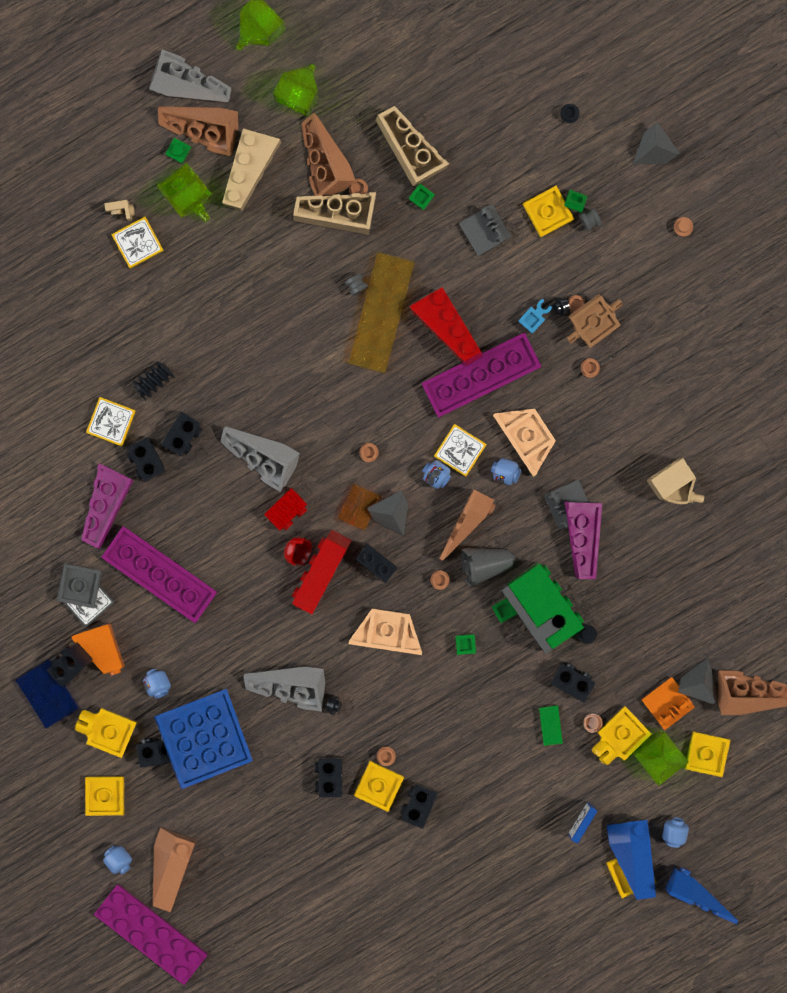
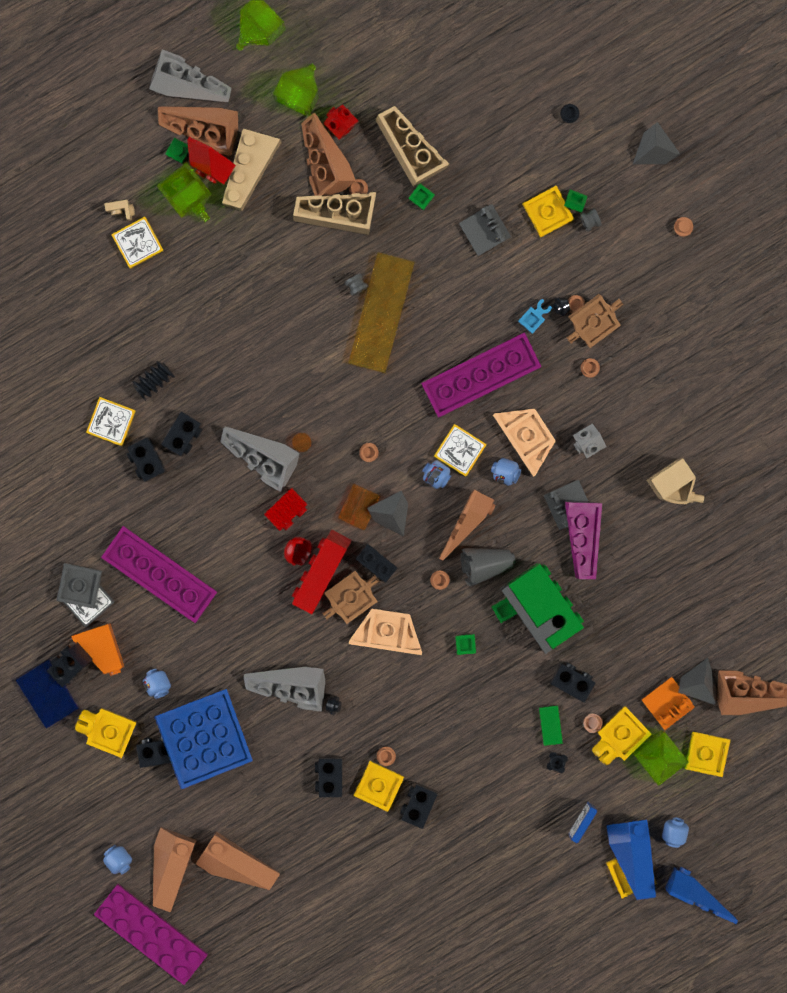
(104, 795): yellow tile -> none
(107, 498): magenta wing -> none
(209, 162): none -> red slope
(232, 862): none -> nougat wedge
(301, 442): none -> clear orange tile
(340, 121): none -> red brick
(351, 597): none -> medium nougat plate
(446, 324): red wedge -> none
(557, 767): none -> black plate
(587, 634): black plate -> none
(589, 441): none -> light grey brick

